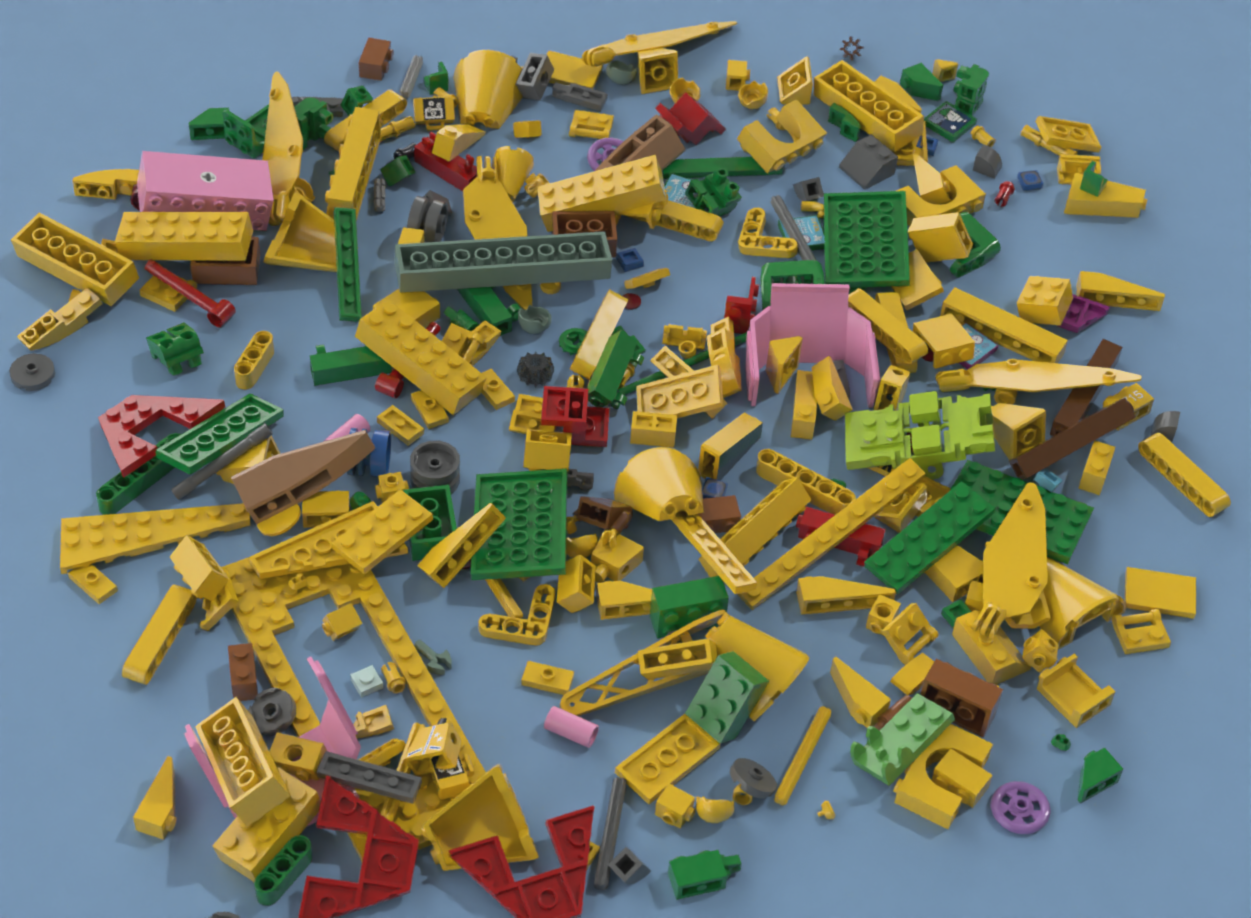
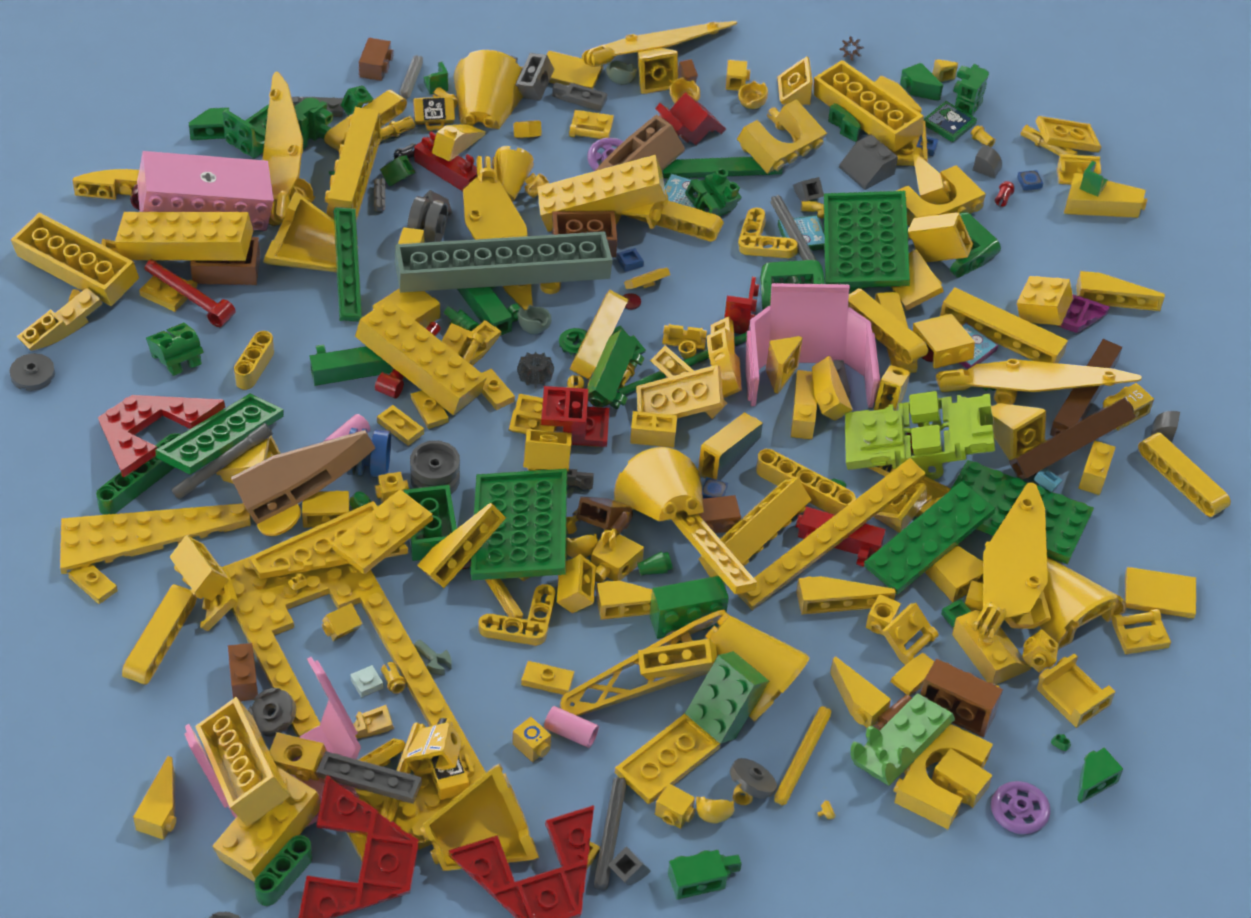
(532, 739): none -> yellow brick
(656, 564): none -> green cone
(687, 70): none -> dark orange piece

